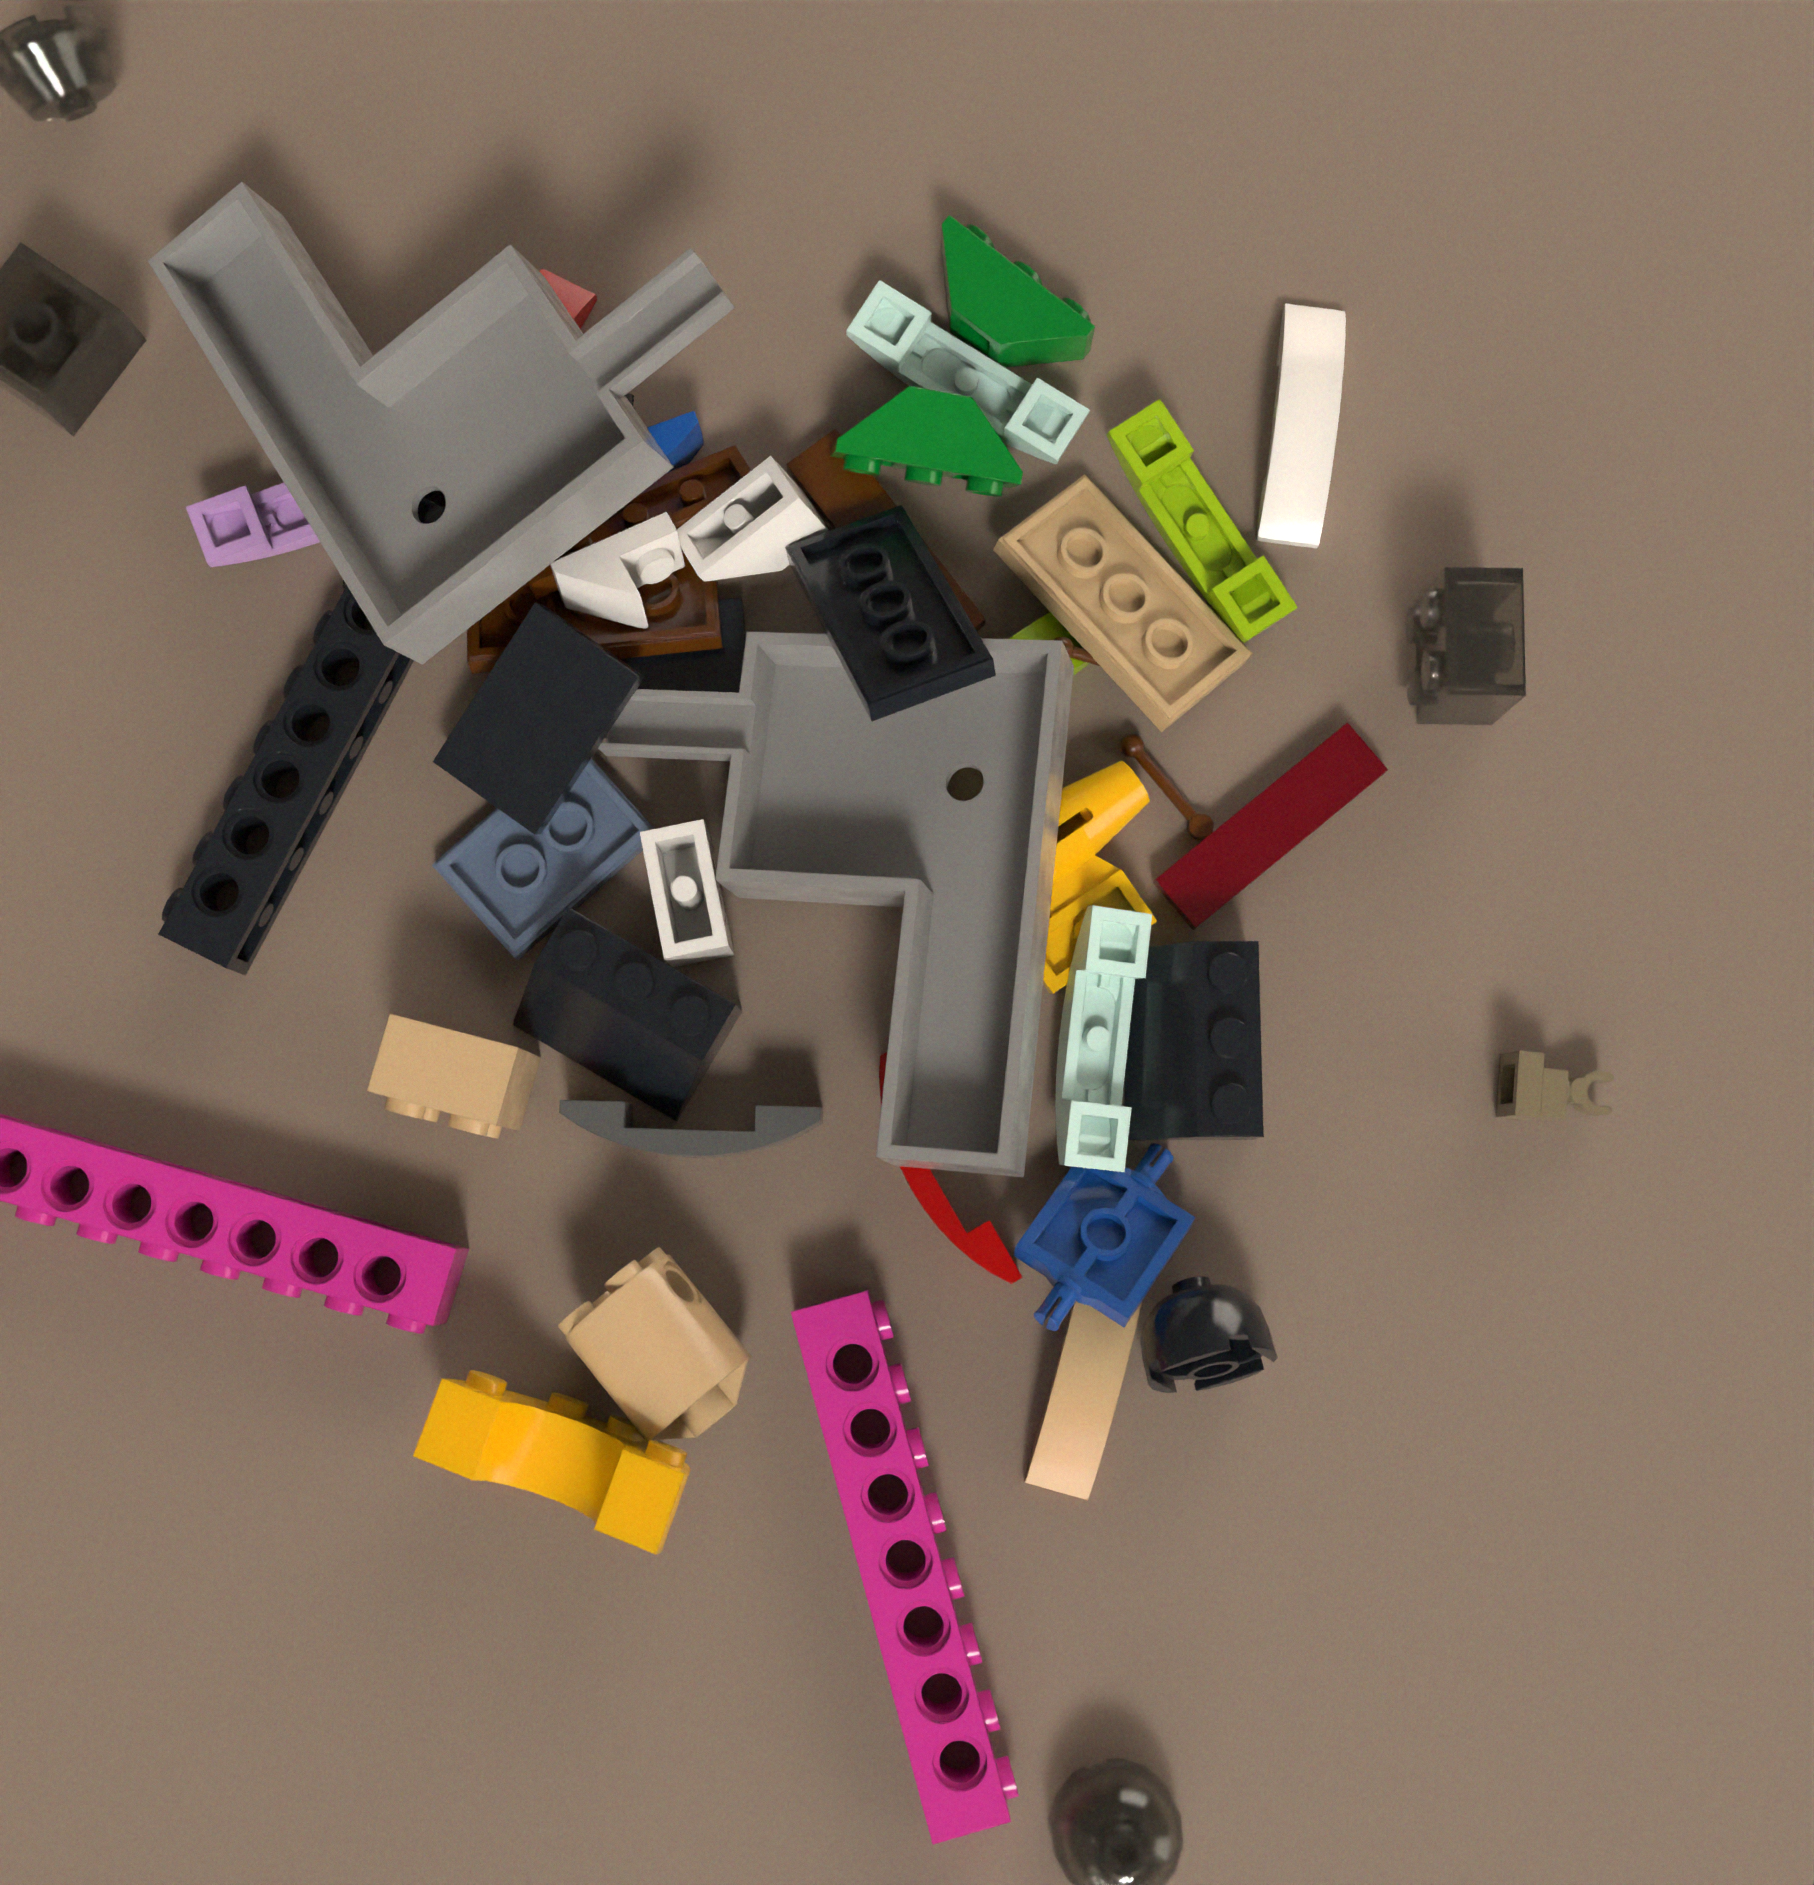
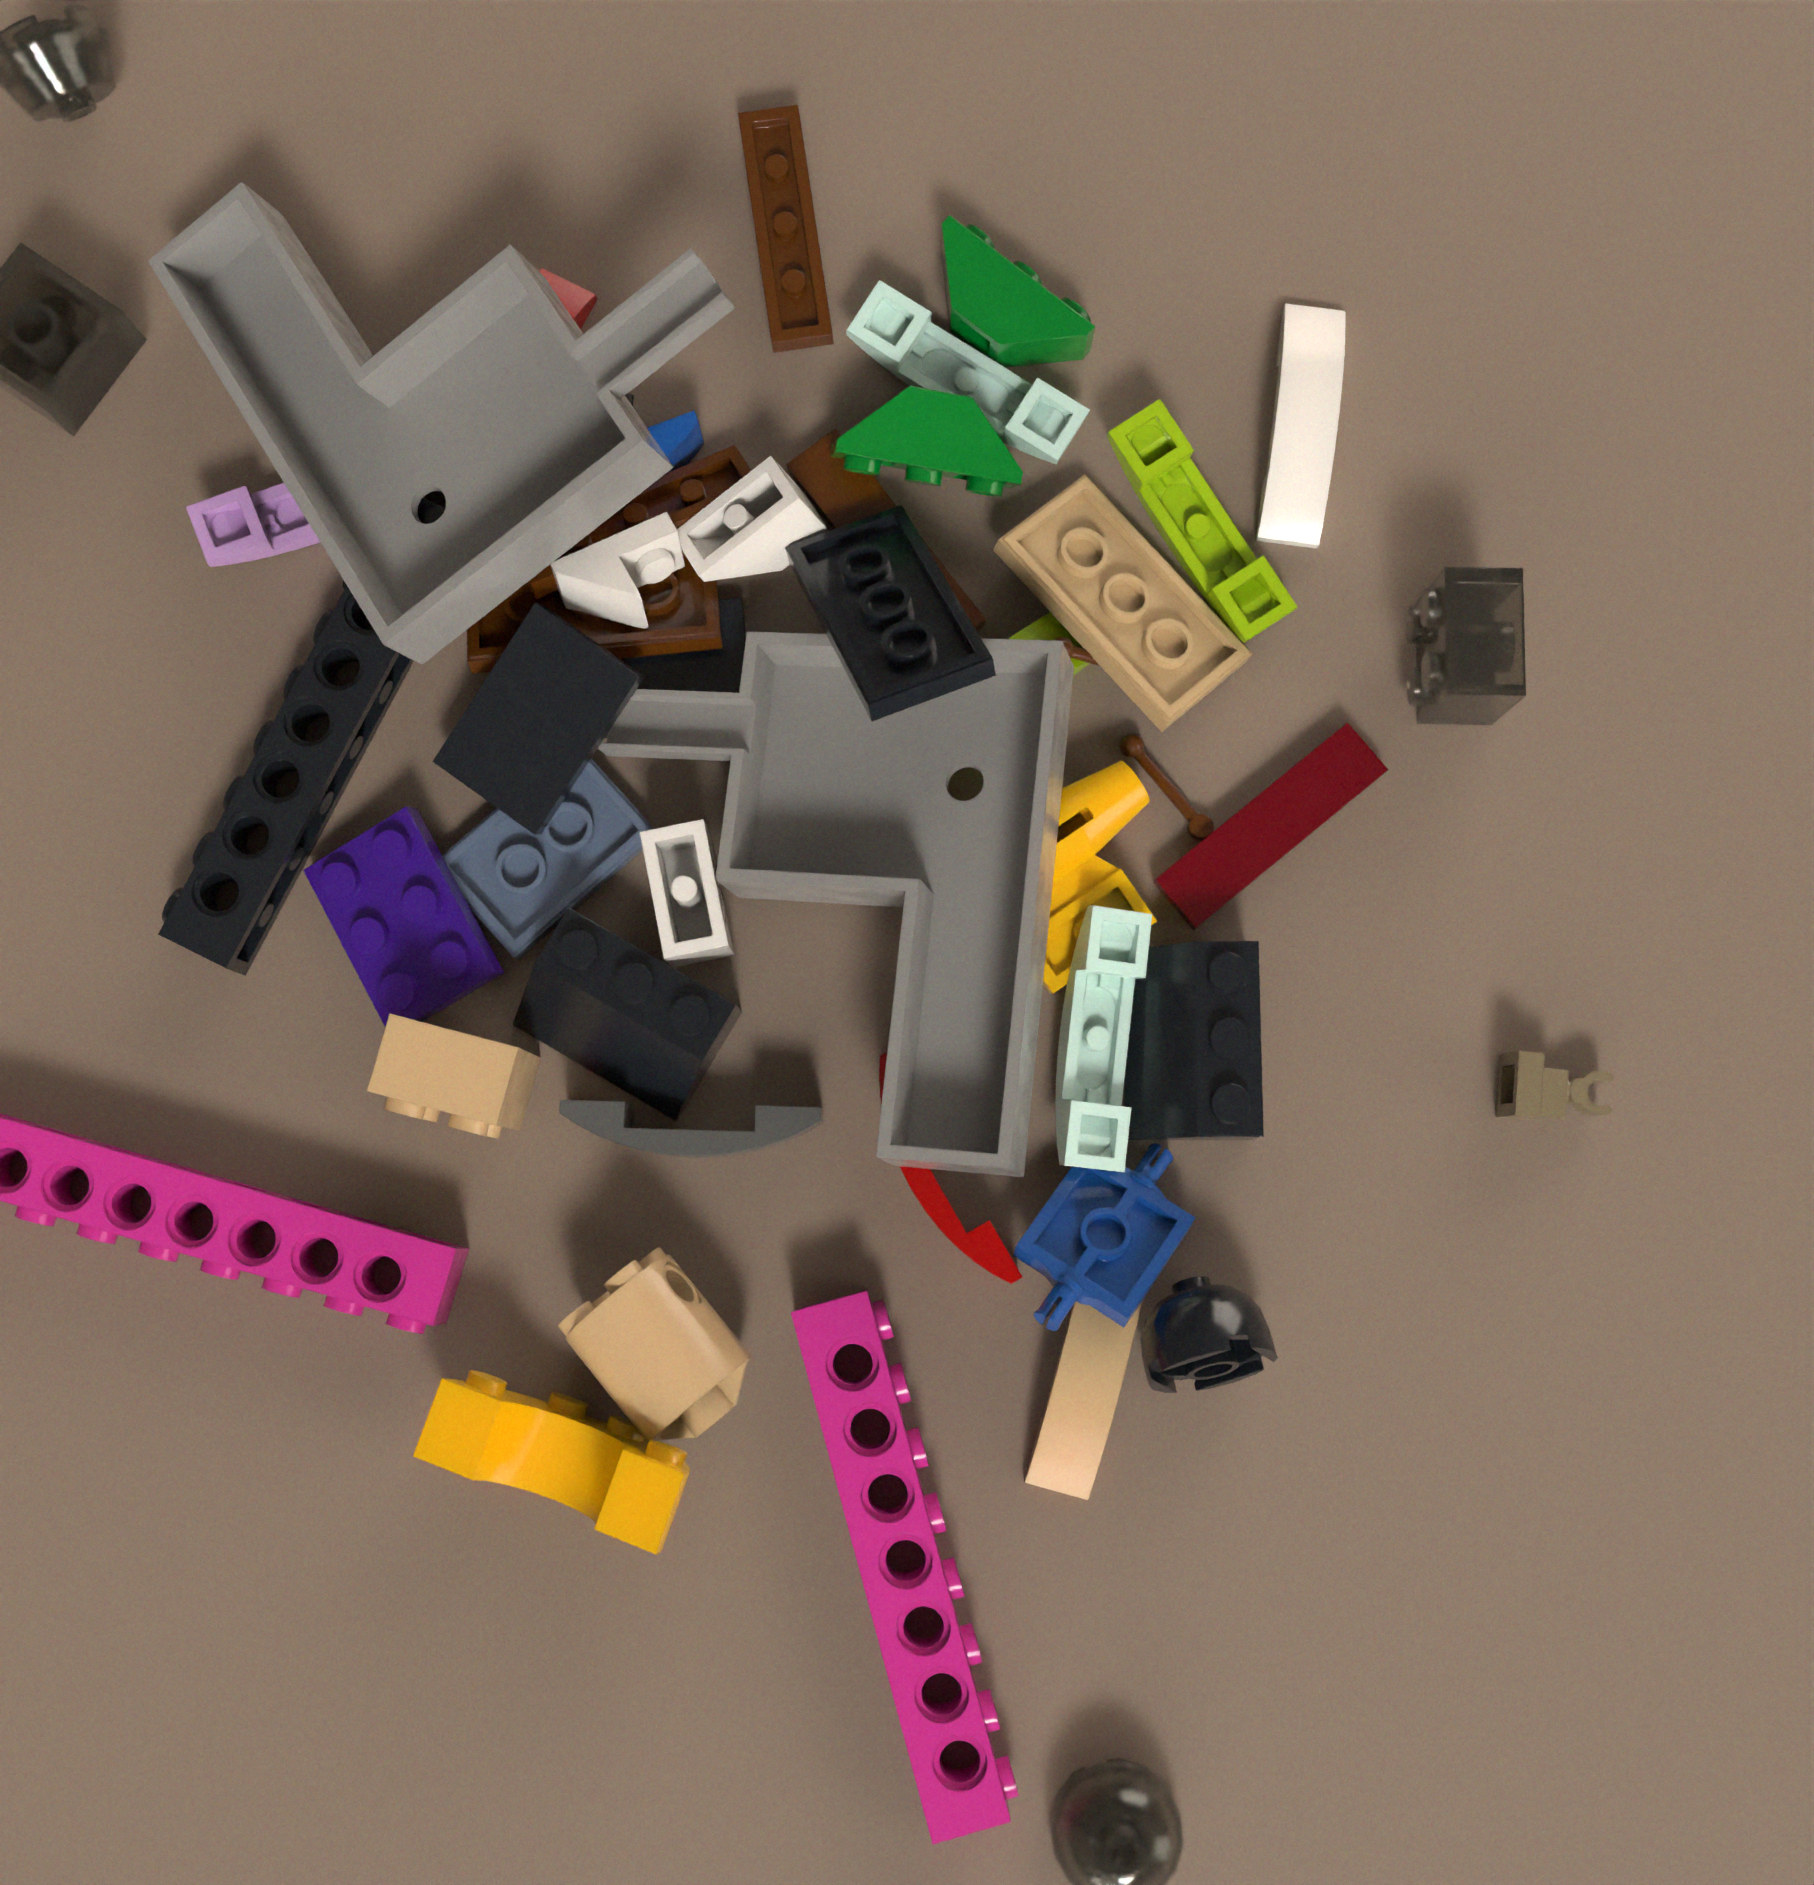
(403, 919): none -> dark purple plate
(785, 228): none -> reddish brown plate

